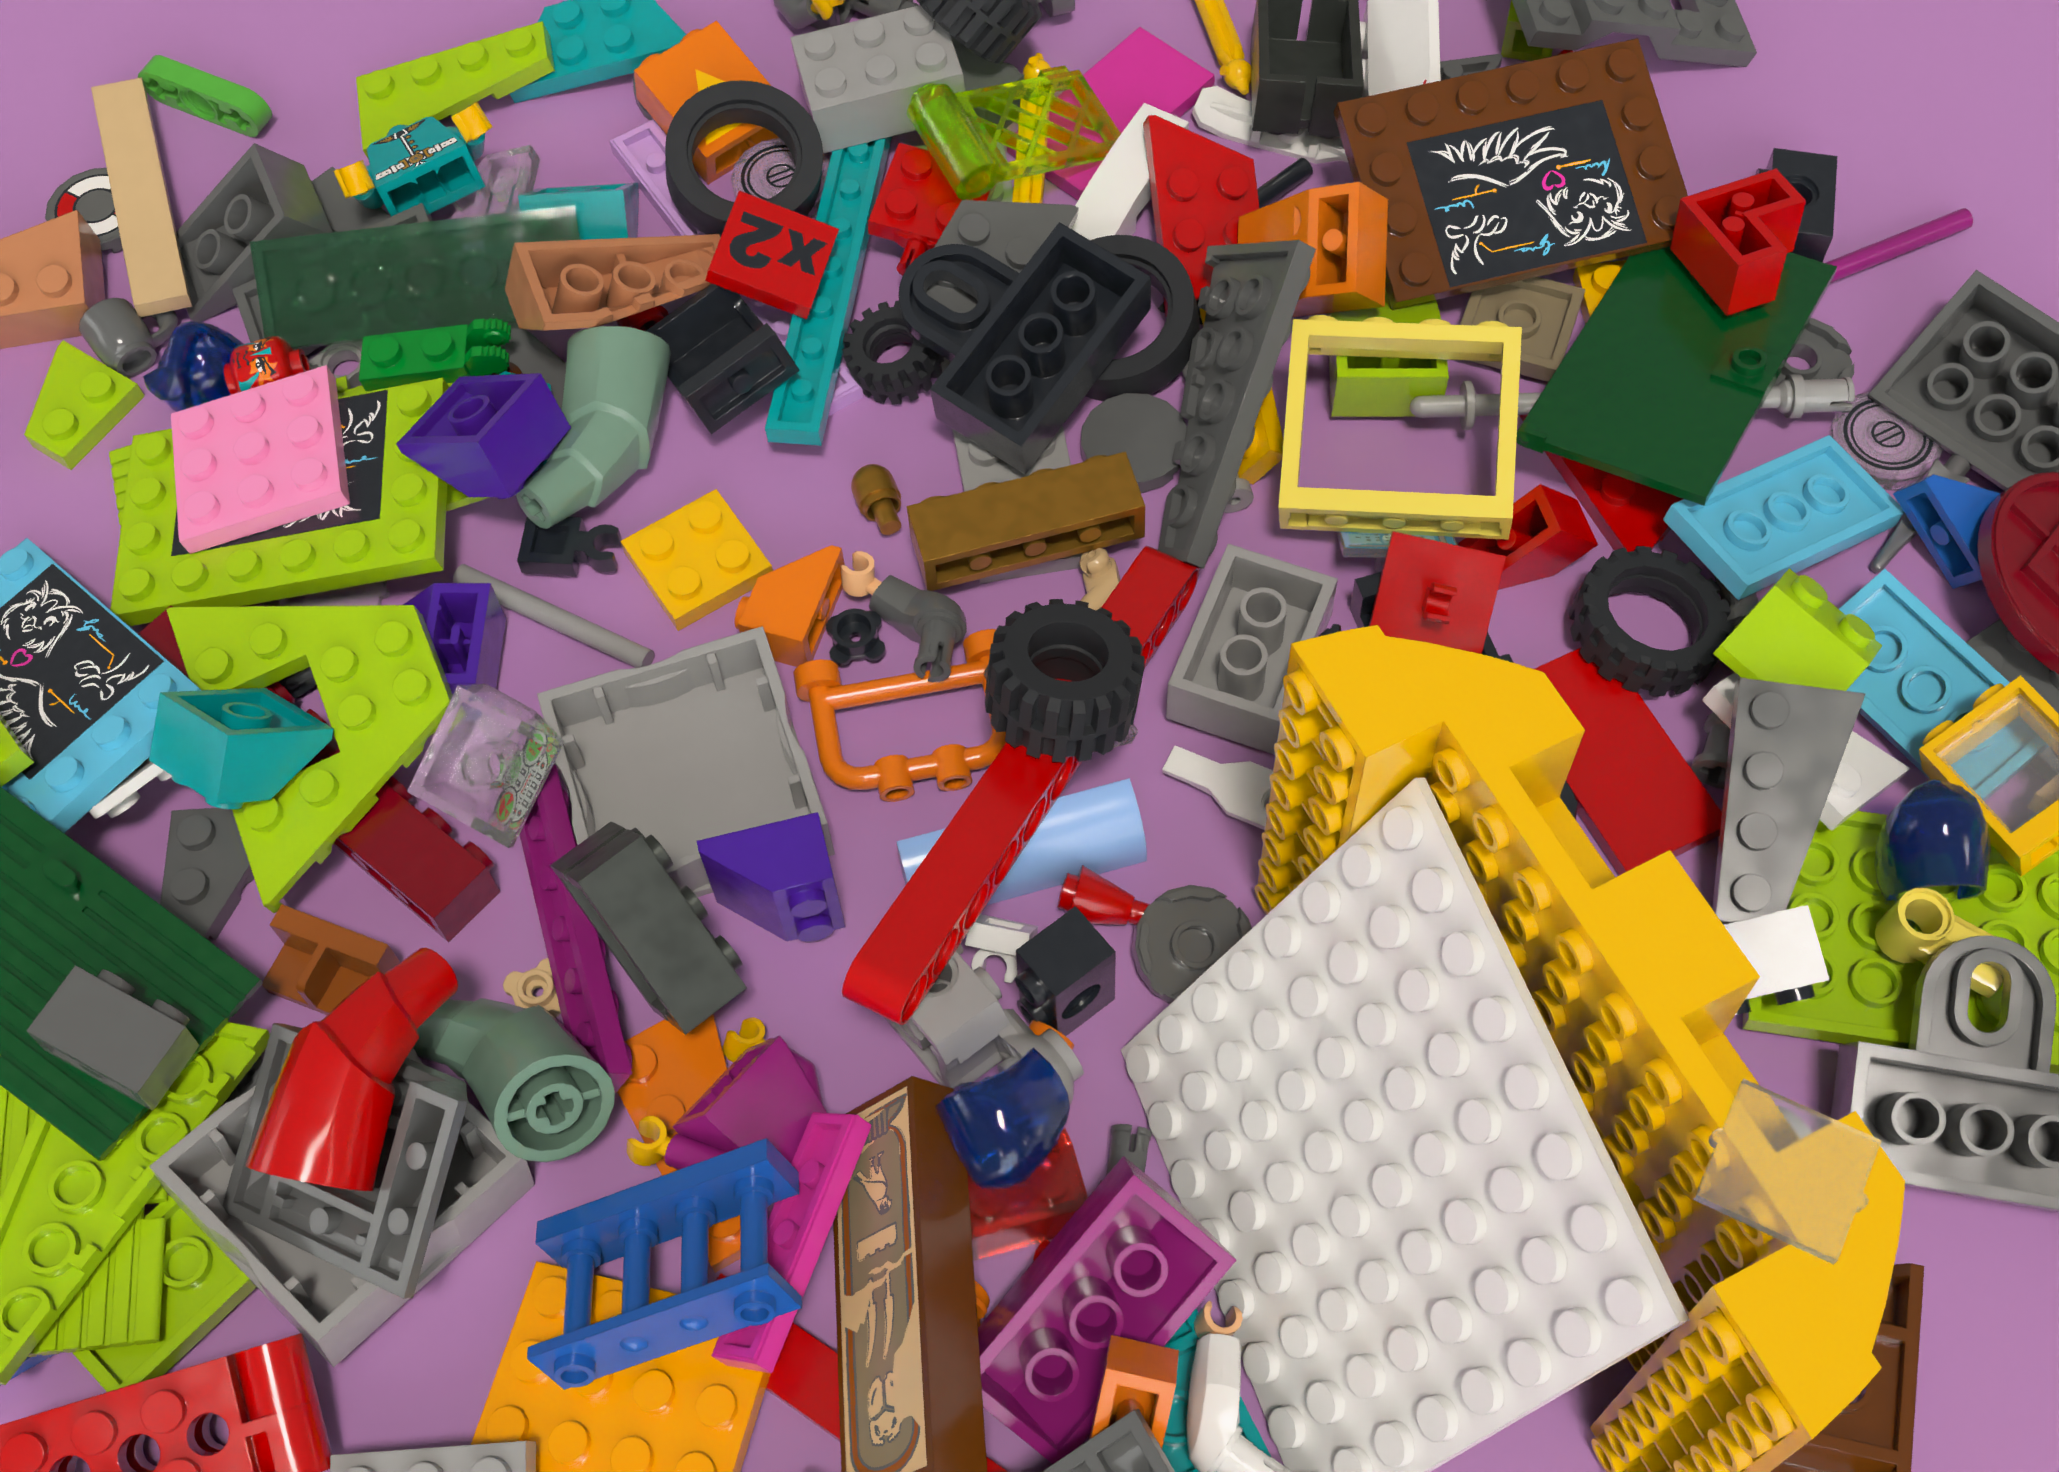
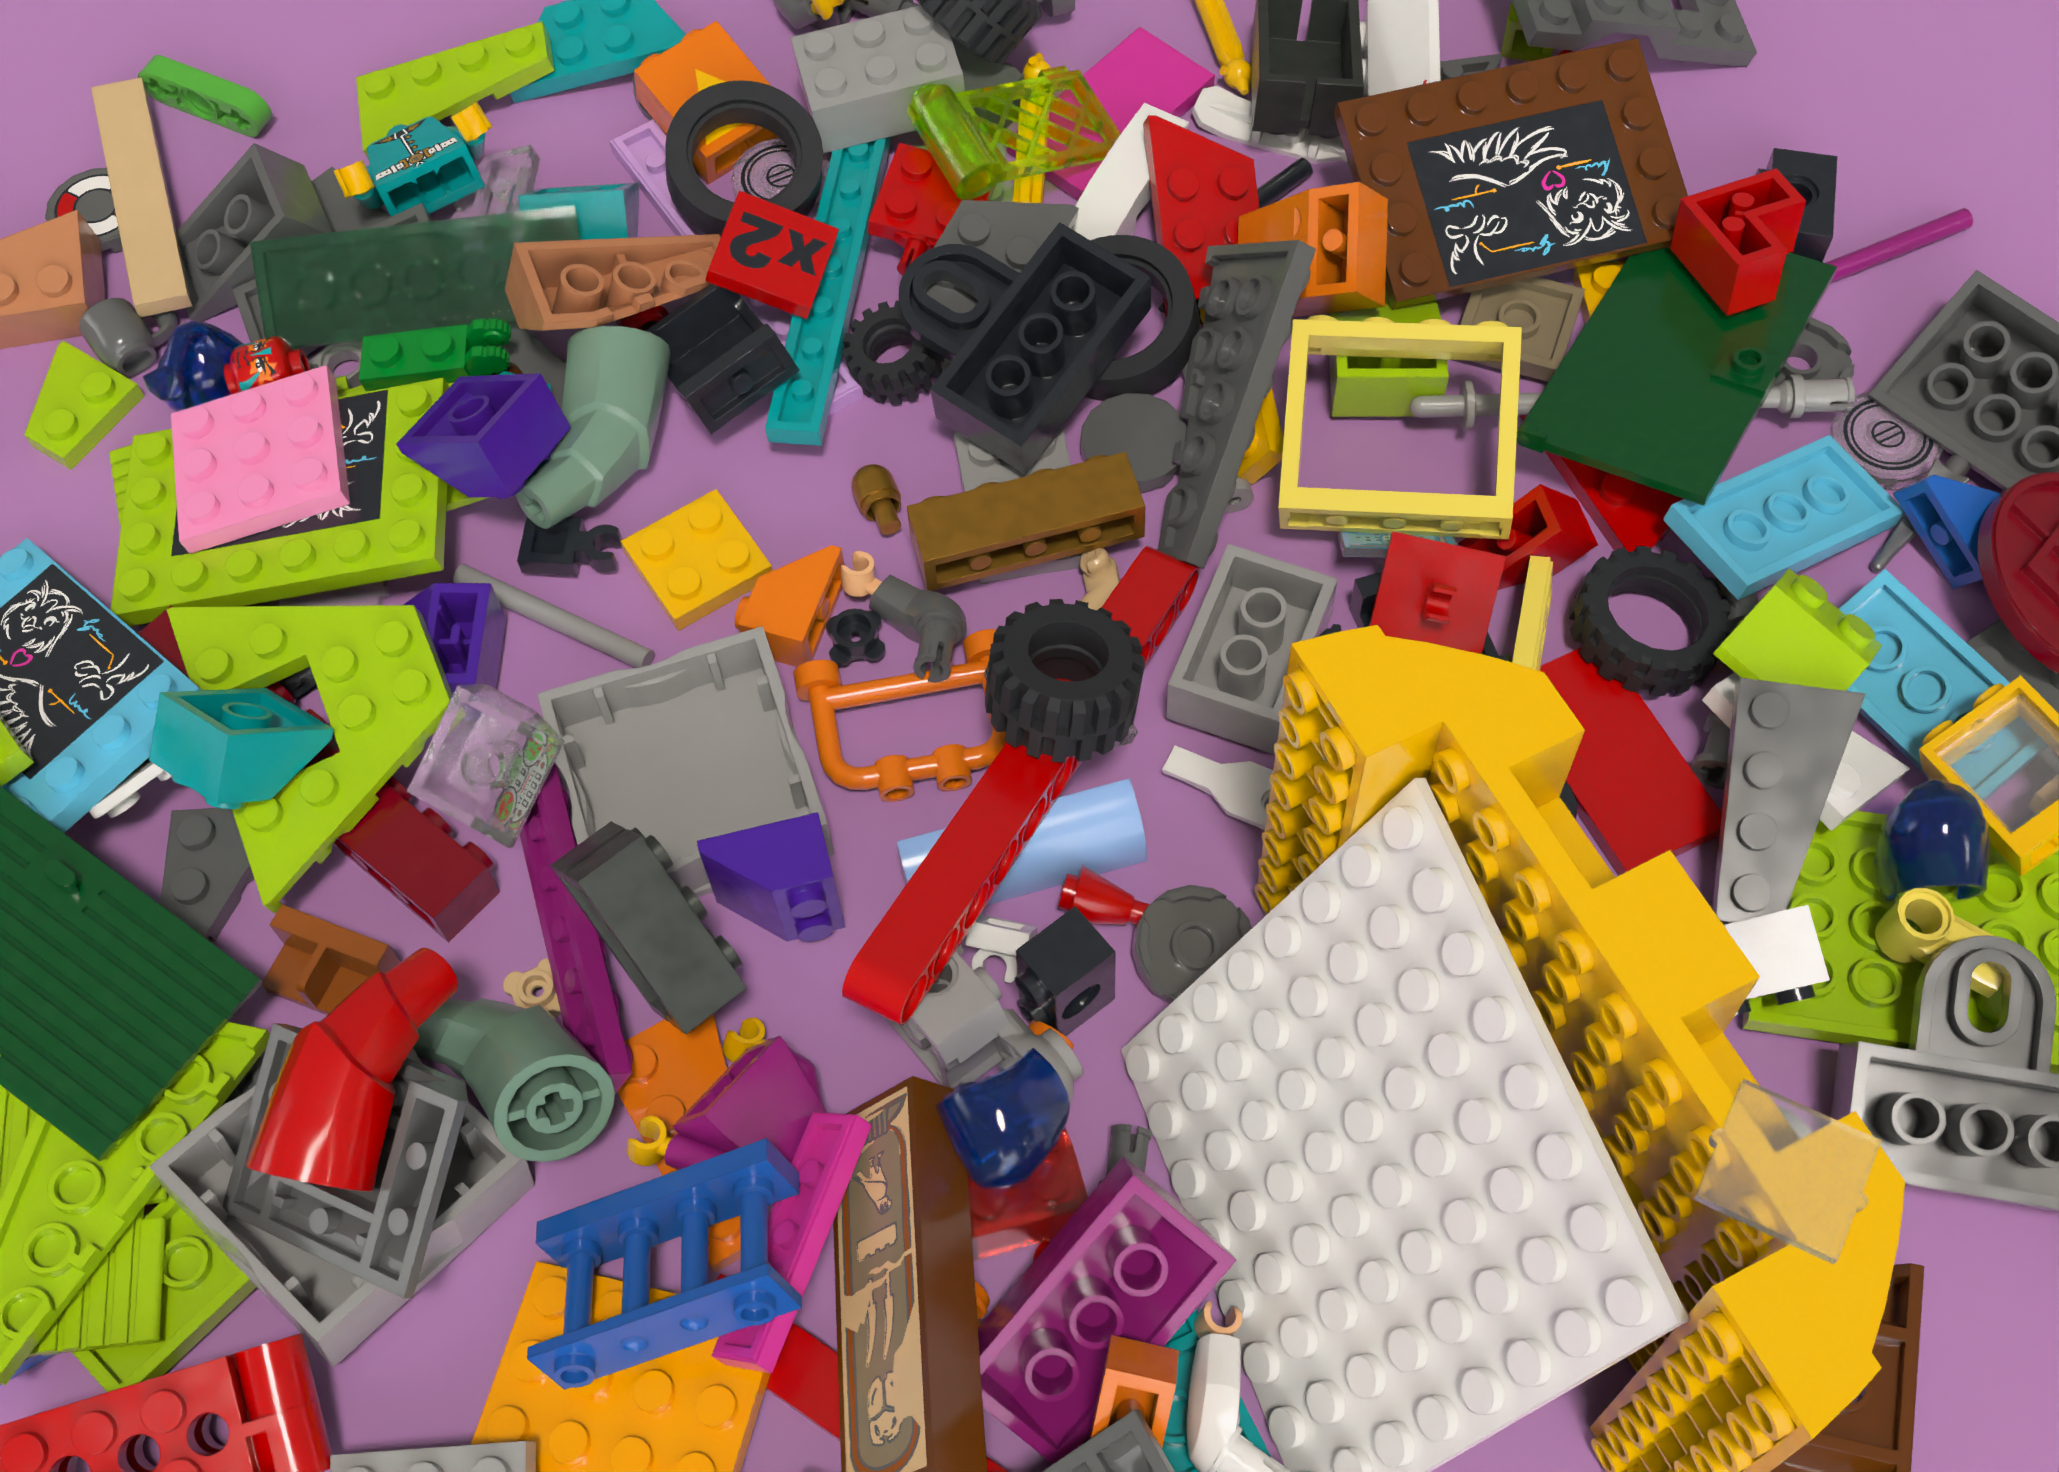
(115, 1036): dark grey brick -> none
(1534, 613): none -> light yellow tile

